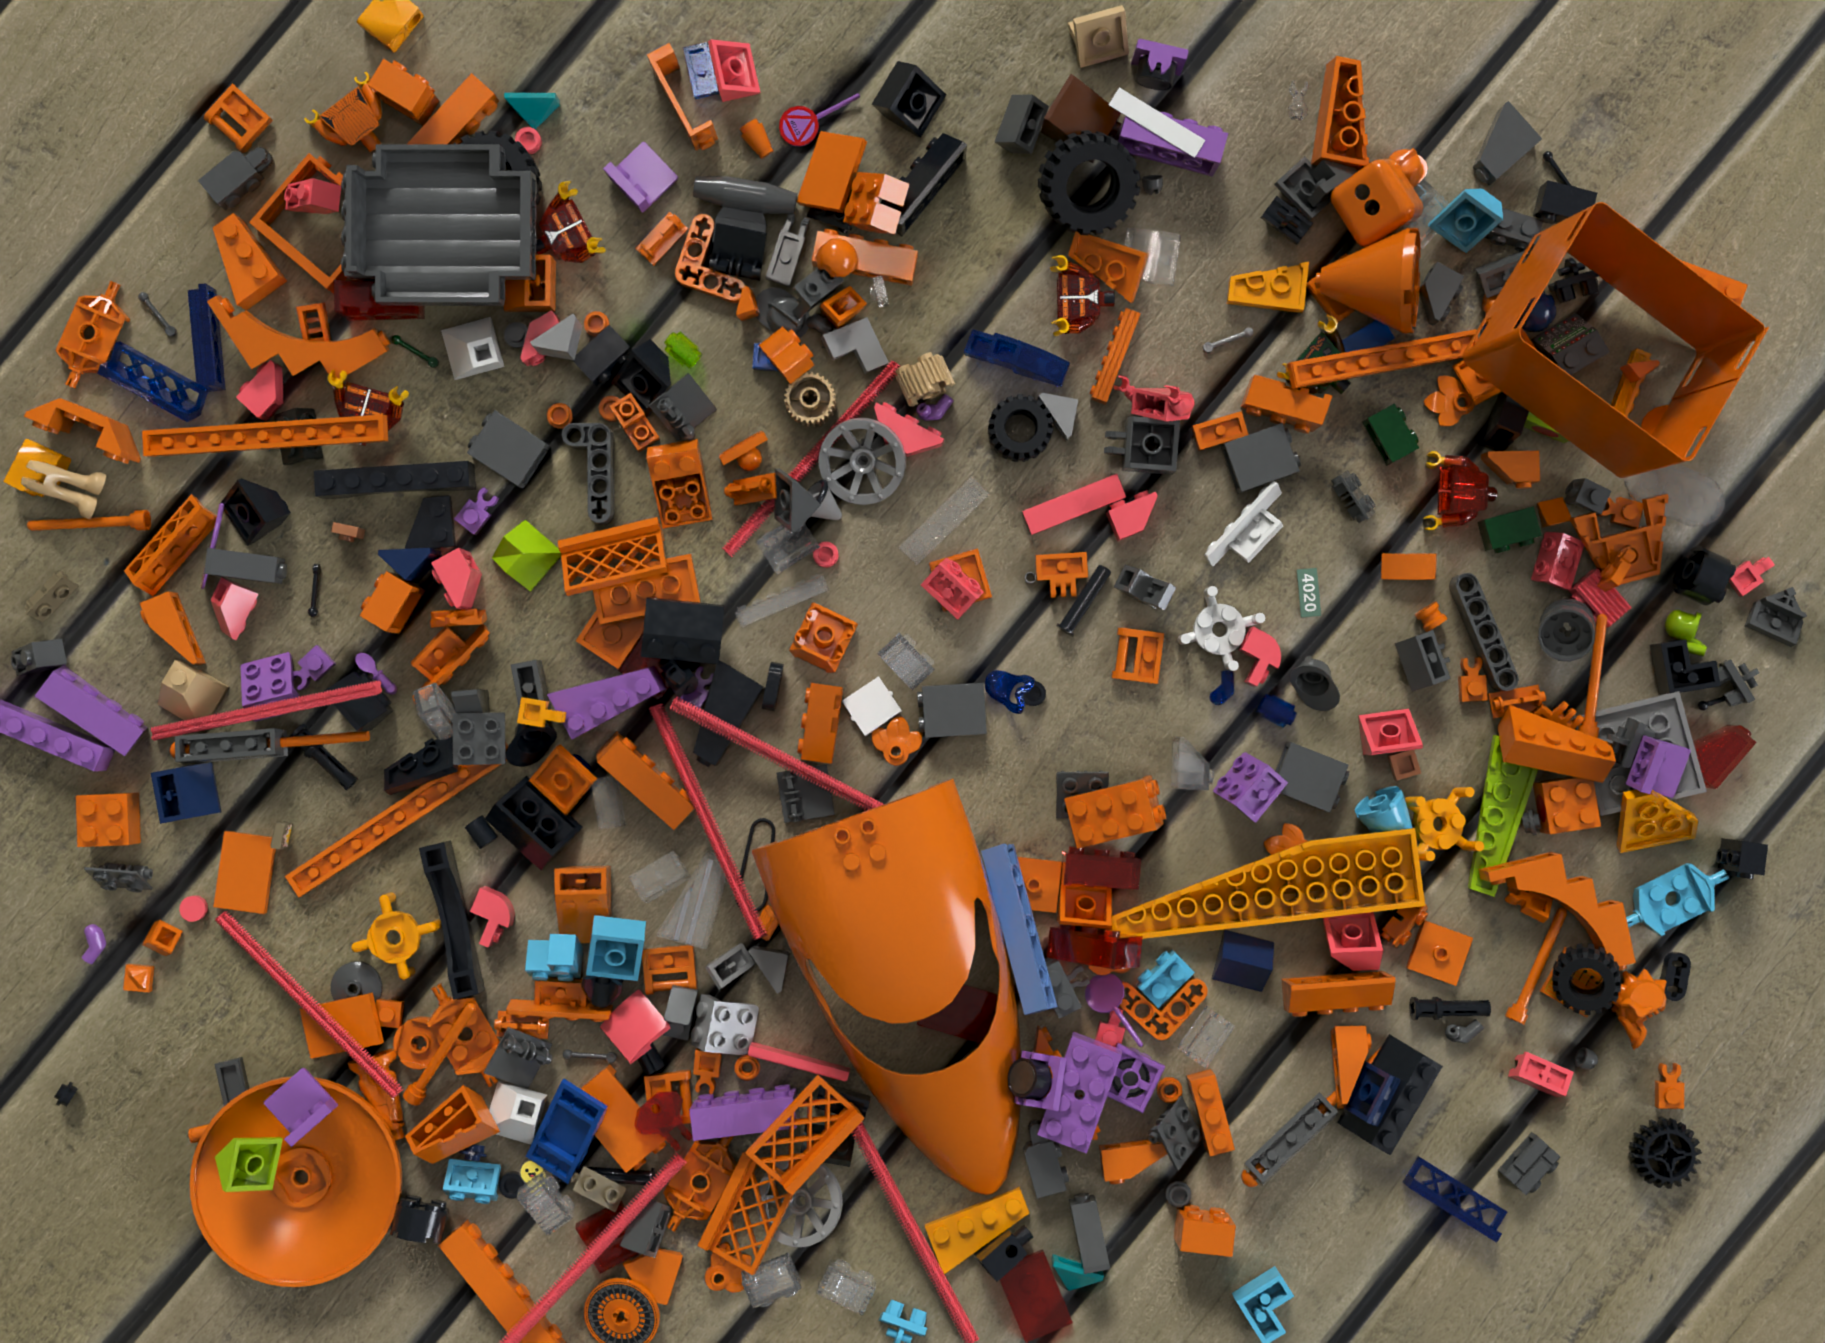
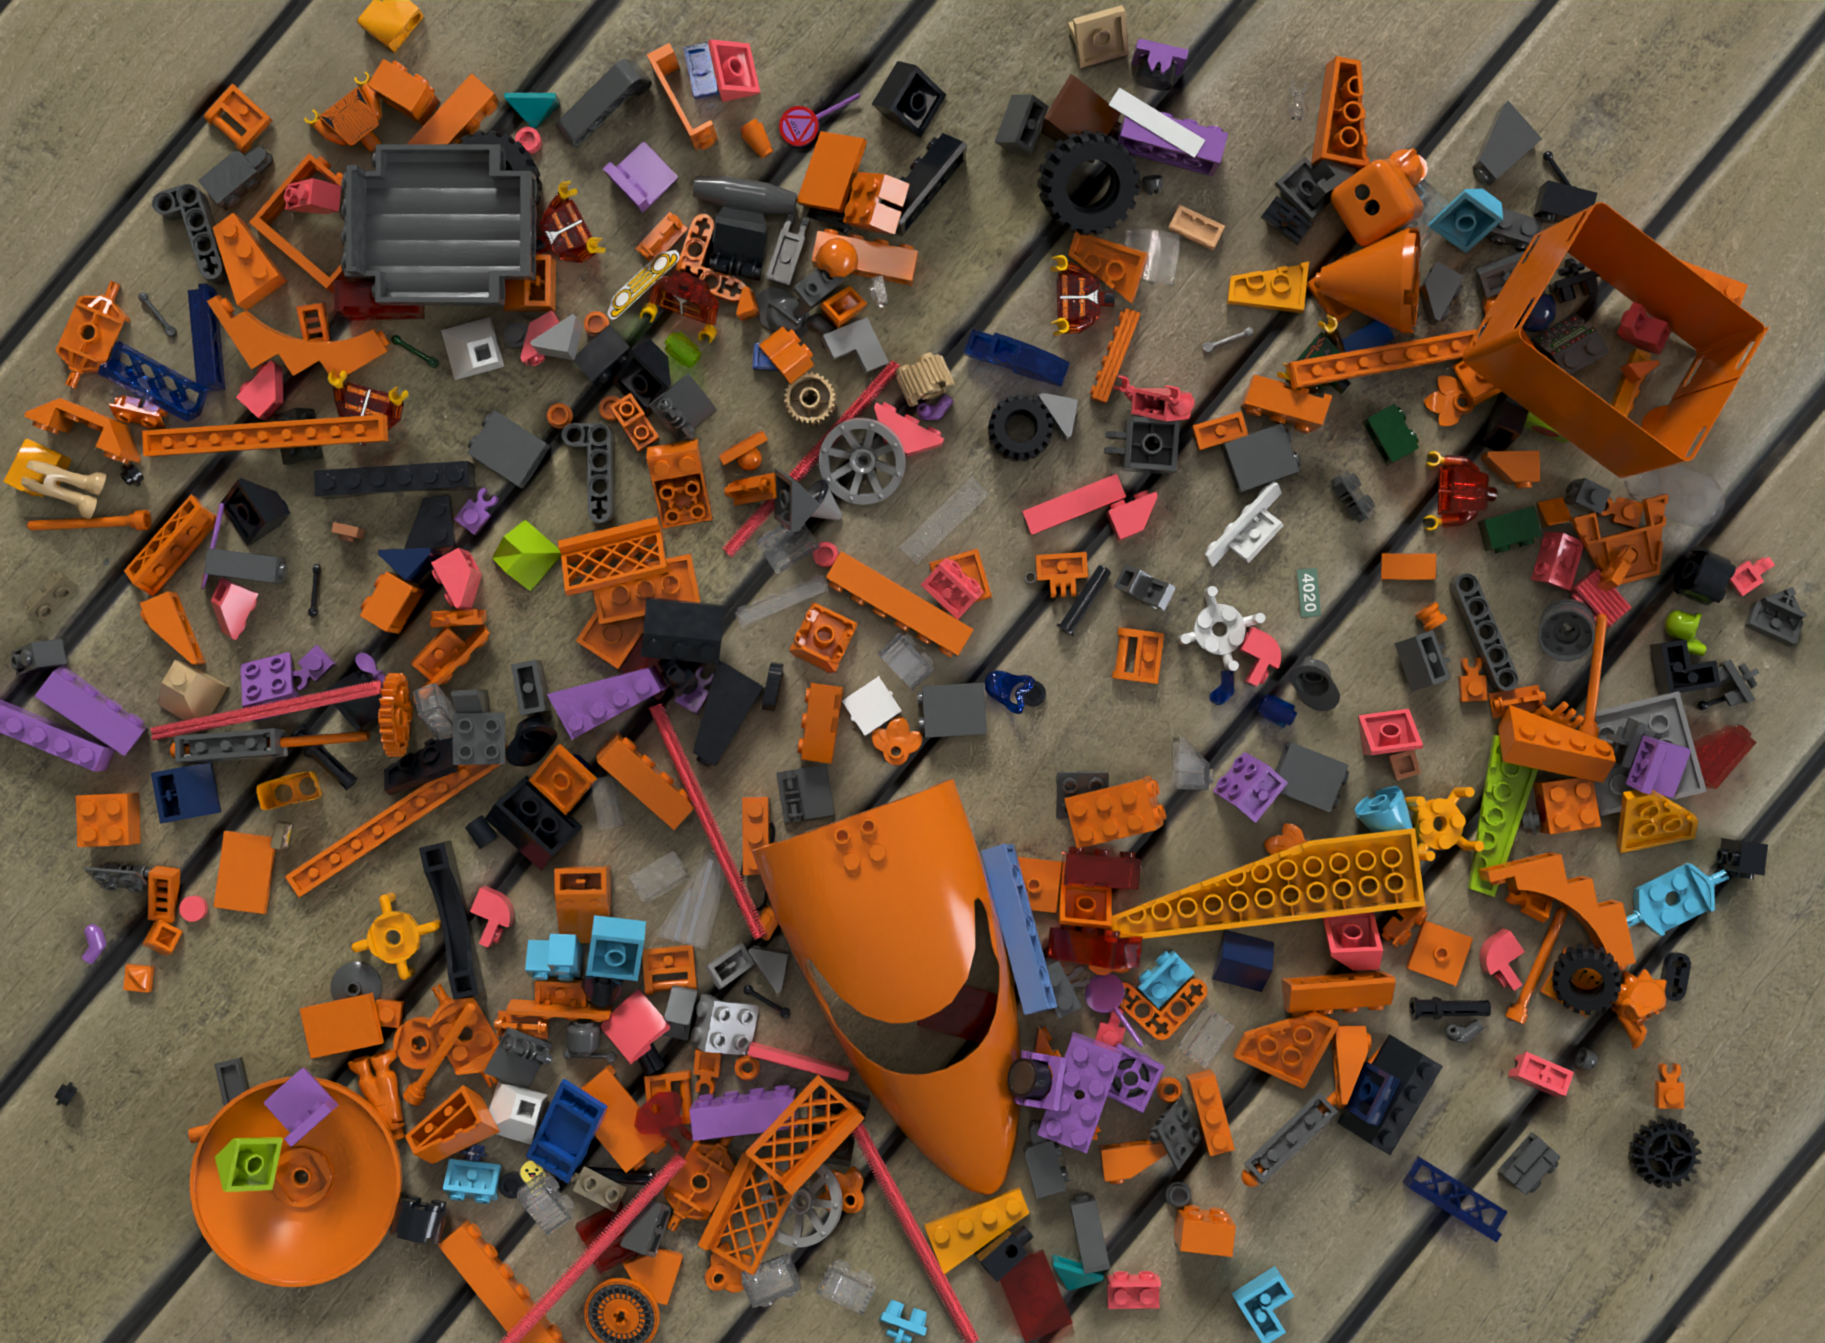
(128, 410): none -> orange hinge
(131, 475): none -> black plate
(167, 878): none -> orange slope
(198, 235): none -> dark grey beam
(266, 790): none -> light orange piece
(306, 1003): coral axle -> none
(395, 715): none -> orange gear
(536, 712): light orange plate -> none
(583, 1037): none -> dark grey head
(602, 100): none -> dark grey beam
(642, 282): none -> sticker
(686, 297): none -> clear red torso
(754, 829): none -> orange arch
(774, 754): coral axle -> none
(784, 1012): none -> black hinge
(850, 1184): none -> orange plate
(899, 604): none -> orange brick
(1133, 1291): none -> coral bracket
(1196, 227): none -> light nougat plate
(1288, 1047): none -> orange plate
(1497, 953): none -> coral brick
(1643, 330): none -> coral brick

